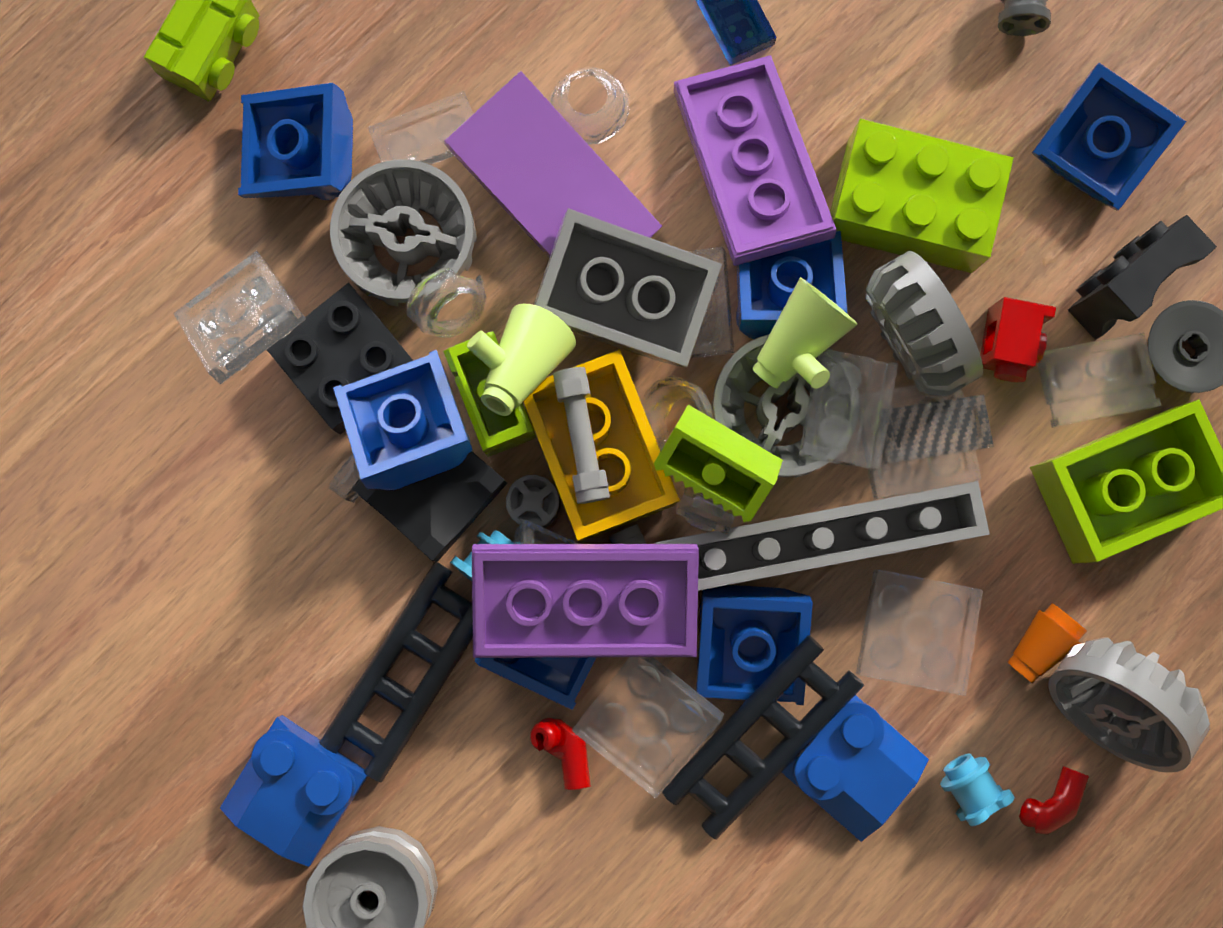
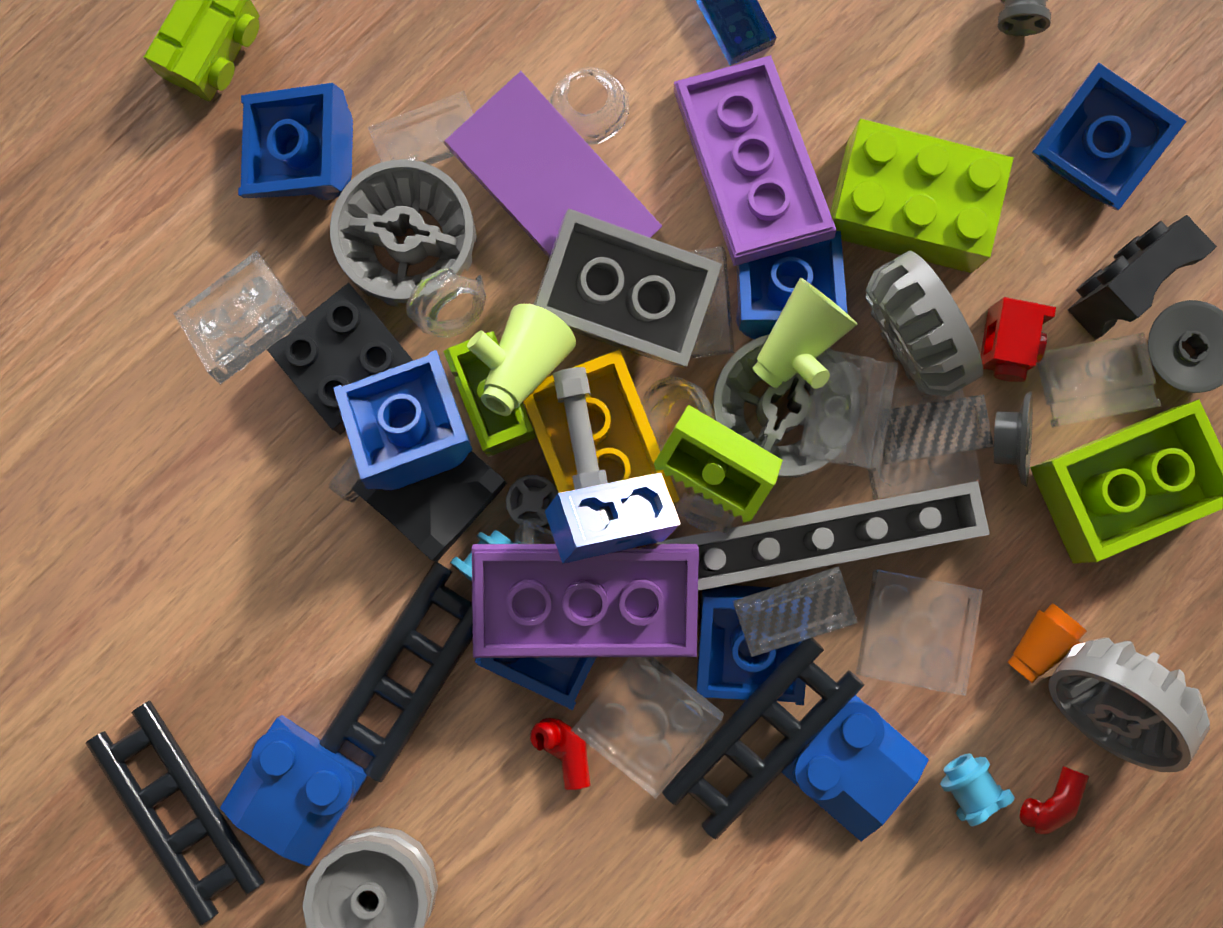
(208, 819): none -> black bar
(611, 517): none -> piece
(795, 611): none -> clear tile
(1014, 438): none -> dark grey piece

